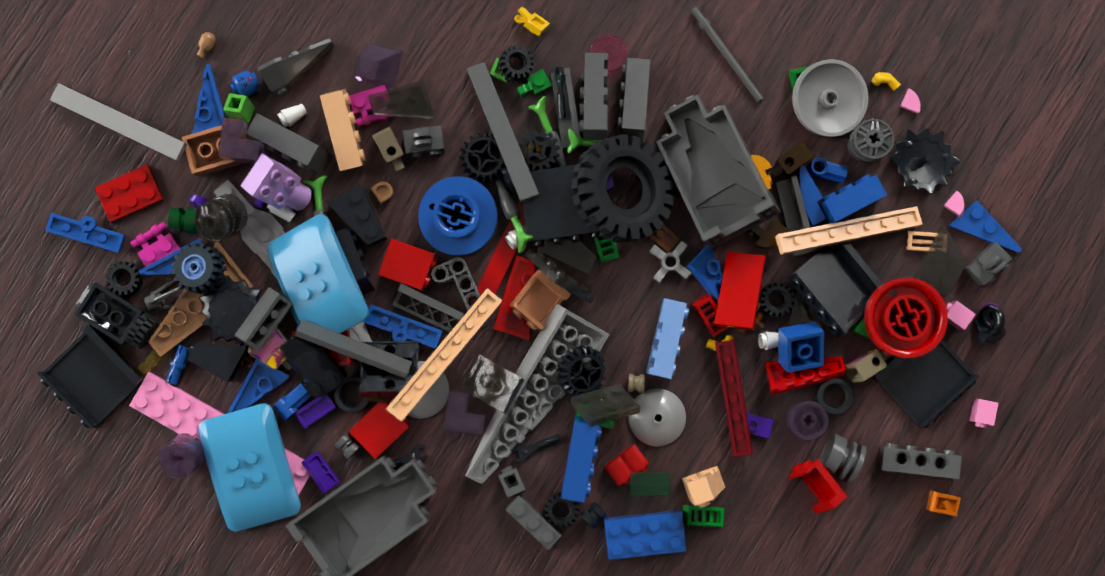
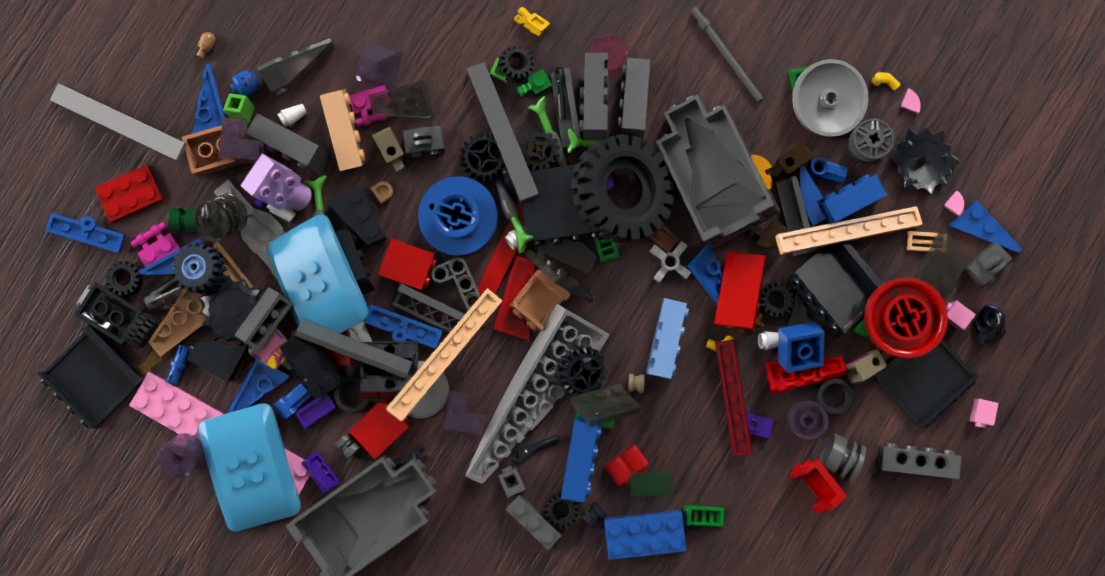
(197, 200): dark purple tile -> none
(493, 384): clear smoke plate -> none
(672, 422): light grey dish -> none
(700, 302): red slope -> none
(703, 486): light nougat wedge -> none
(943, 503): orange slope -> none

